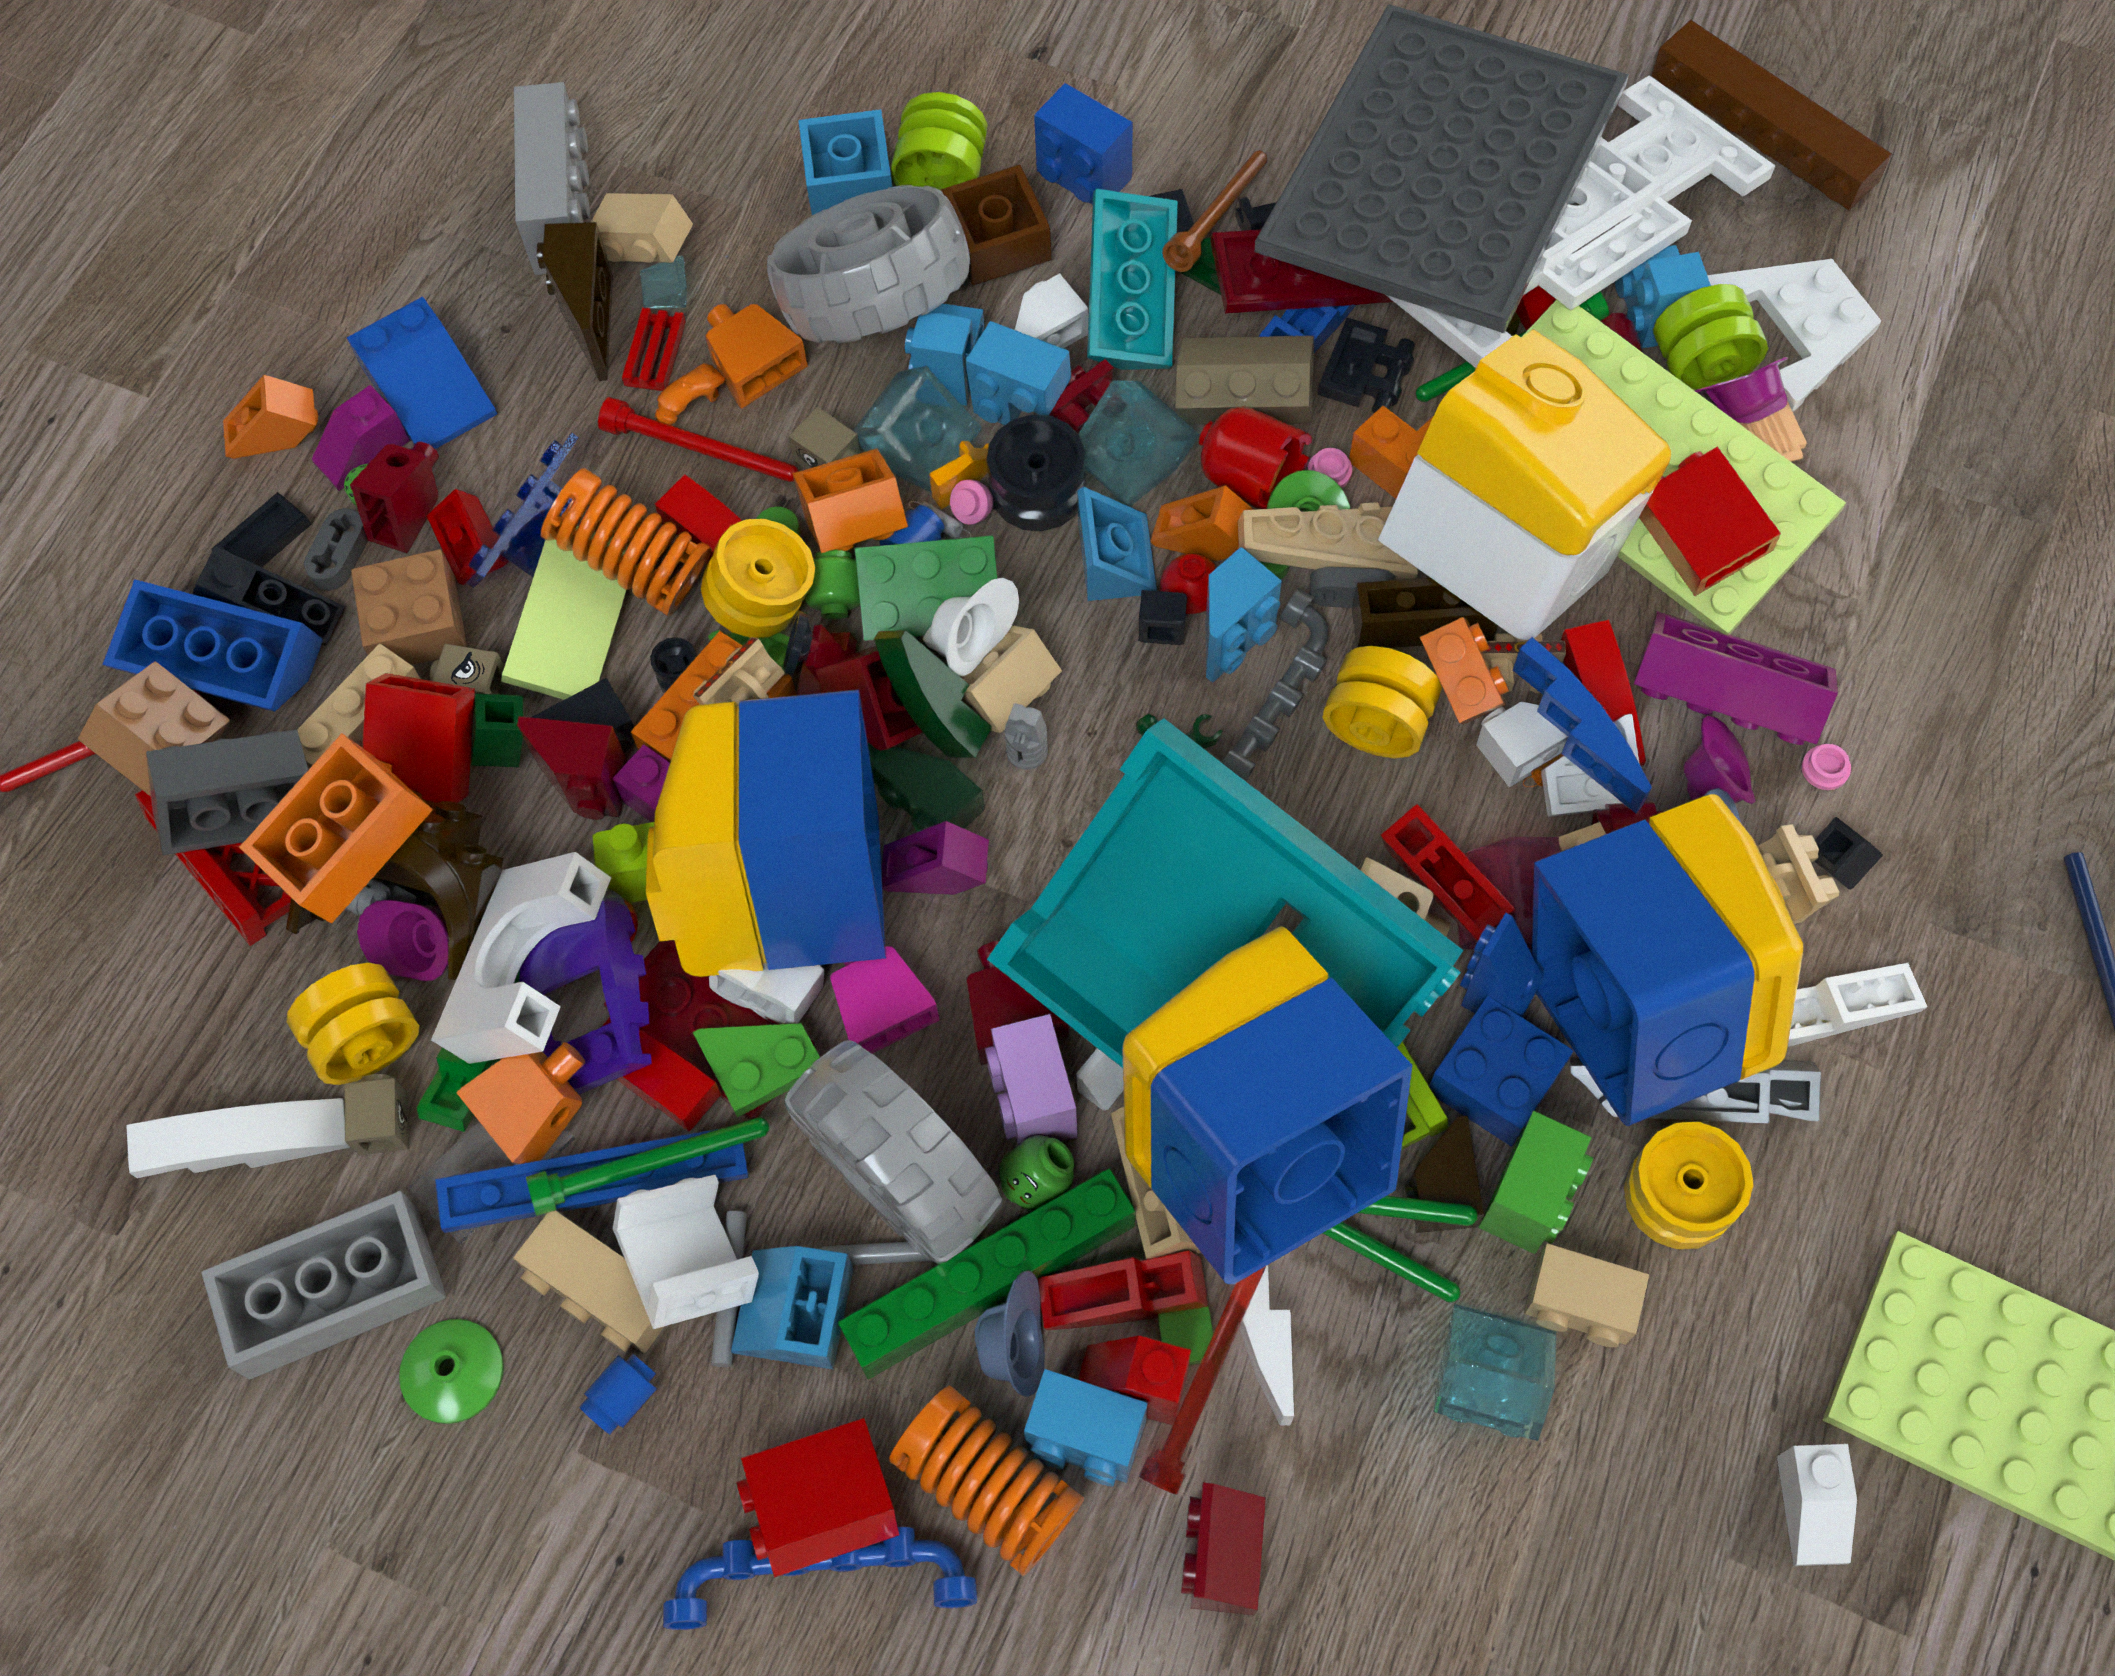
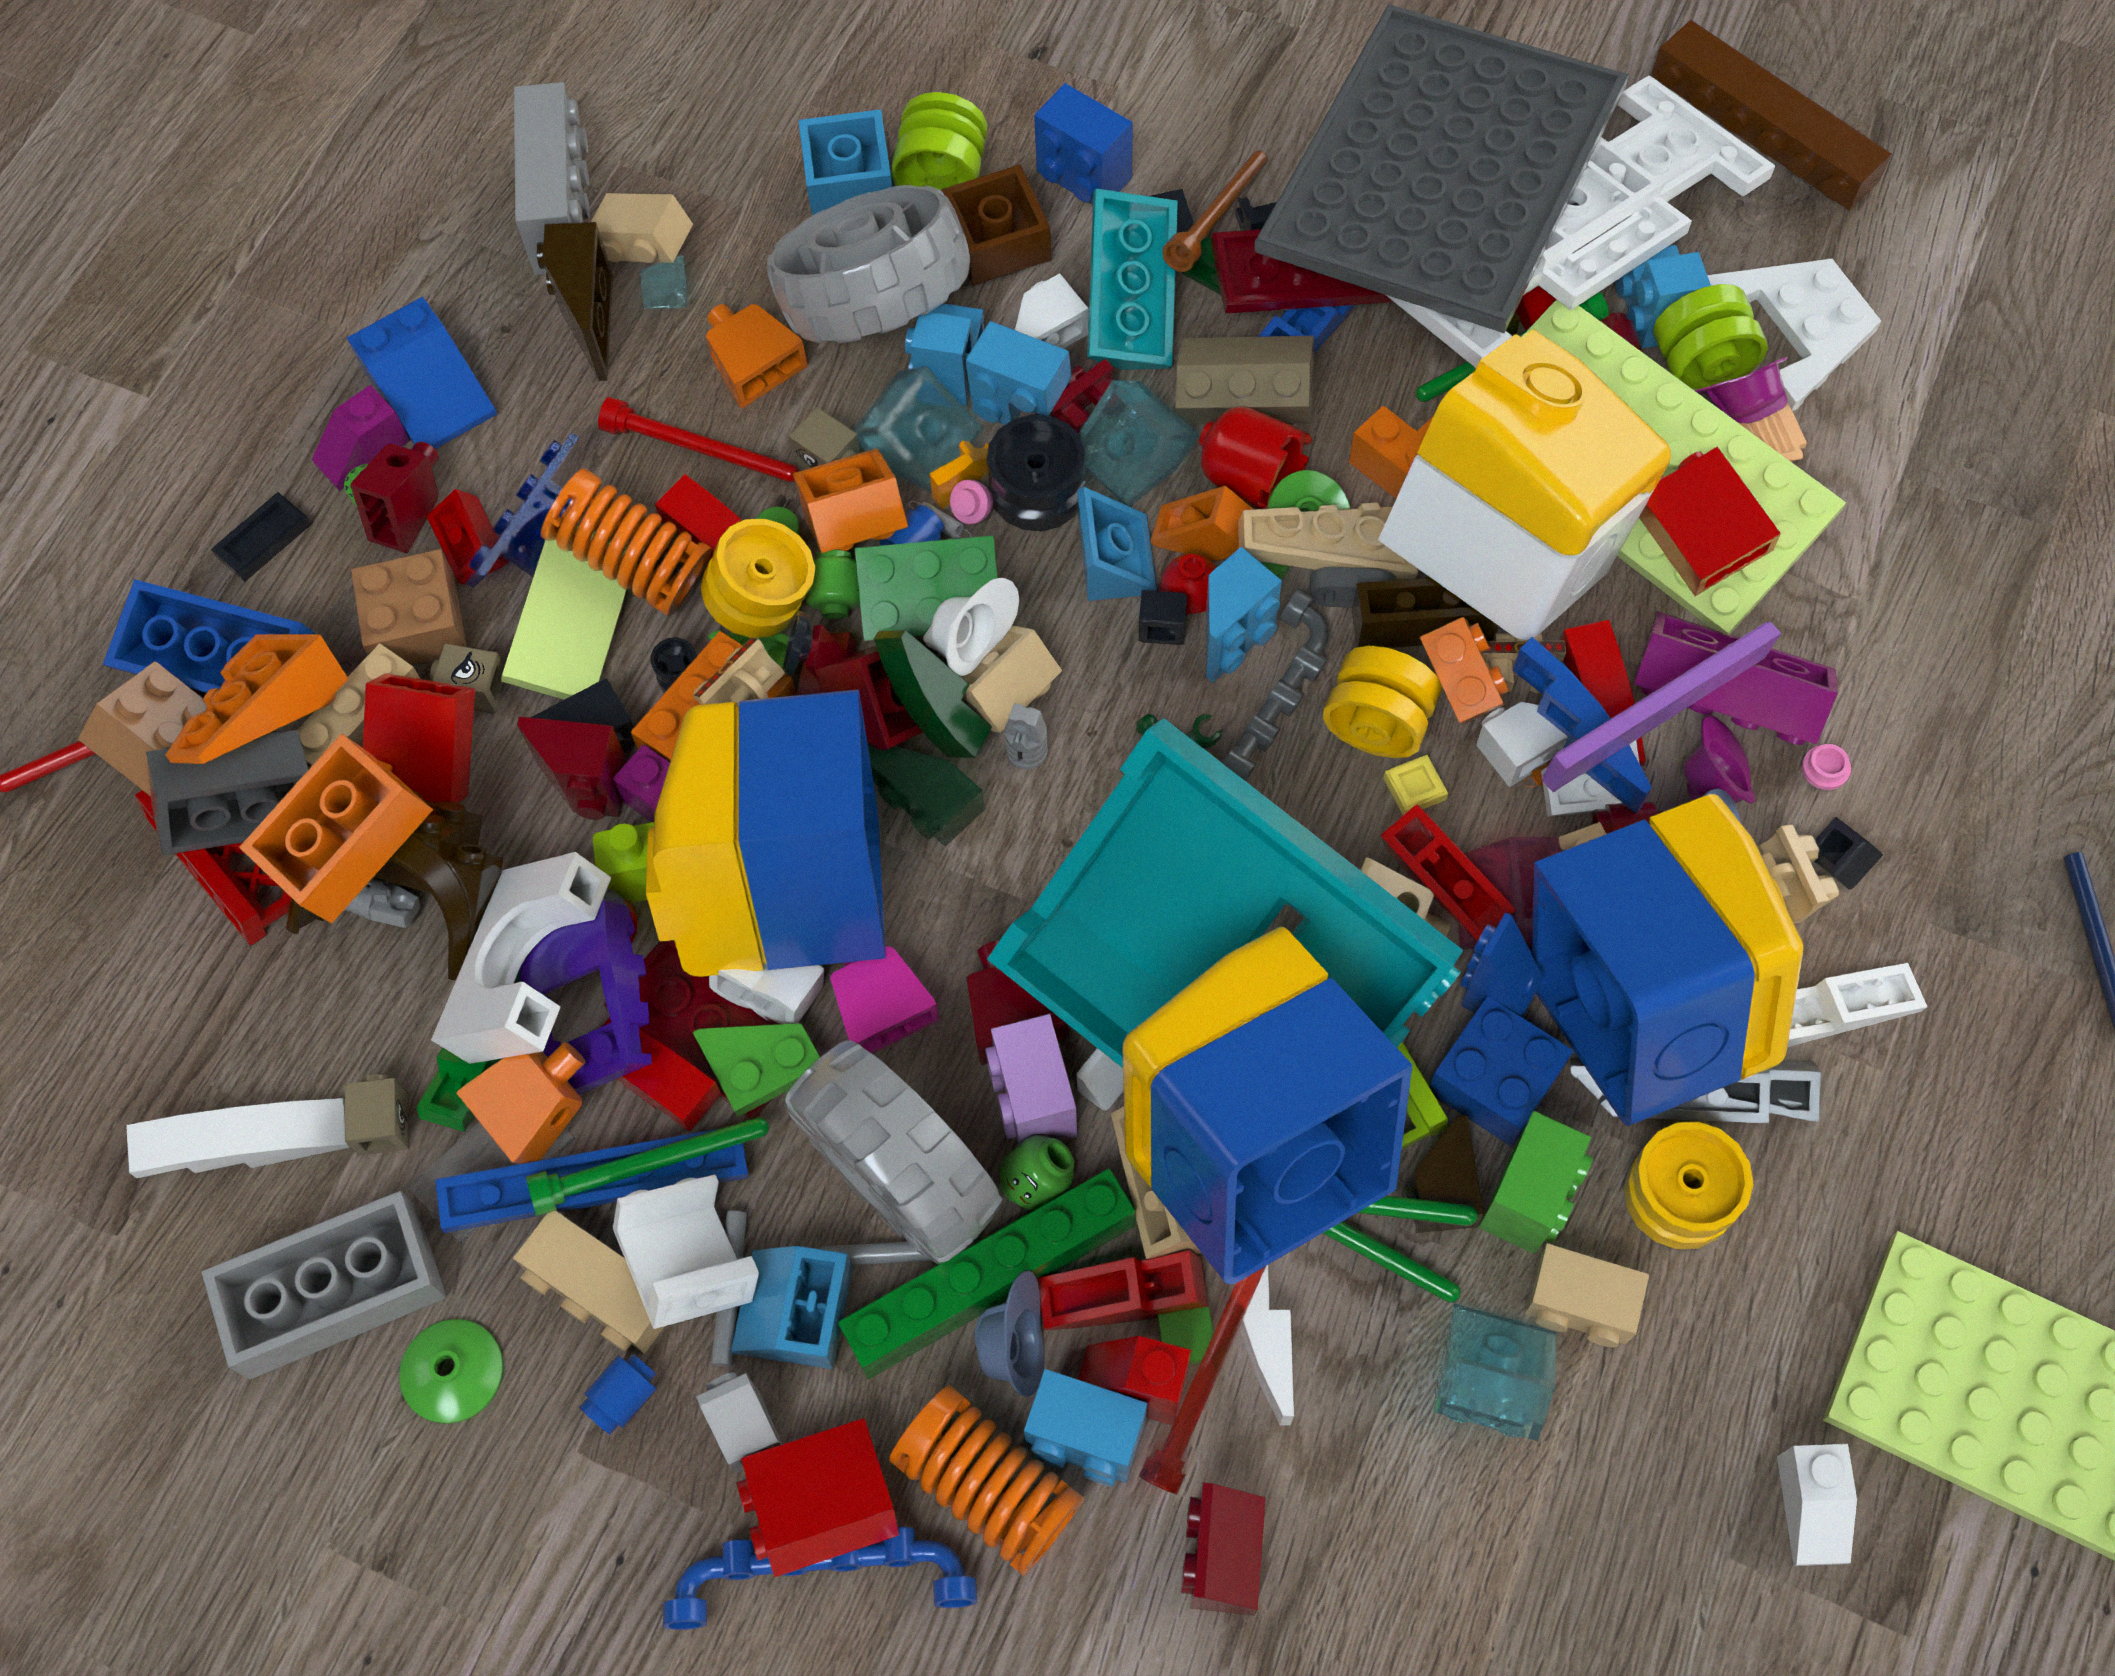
(255, 588): black slope -> none
(263, 689): none -> orange wedge
(269, 418): orange slope -> none
(331, 547): dark grey beam -> none
(352, 1023): yellow wheel -> none
(405, 938): magenta piece -> none
(495, 730): dark green brick -> none
(659, 321): red tile -> none
(695, 384): orange piece -> none
(738, 1418): none -> light grey slope
(935, 861): magenta slope -> none
(1333, 464): bright pink plate -> none
(1354, 360): black plate -> none
(1415, 784): none -> light yellow tile
(1660, 706): none -> medium lavender tile

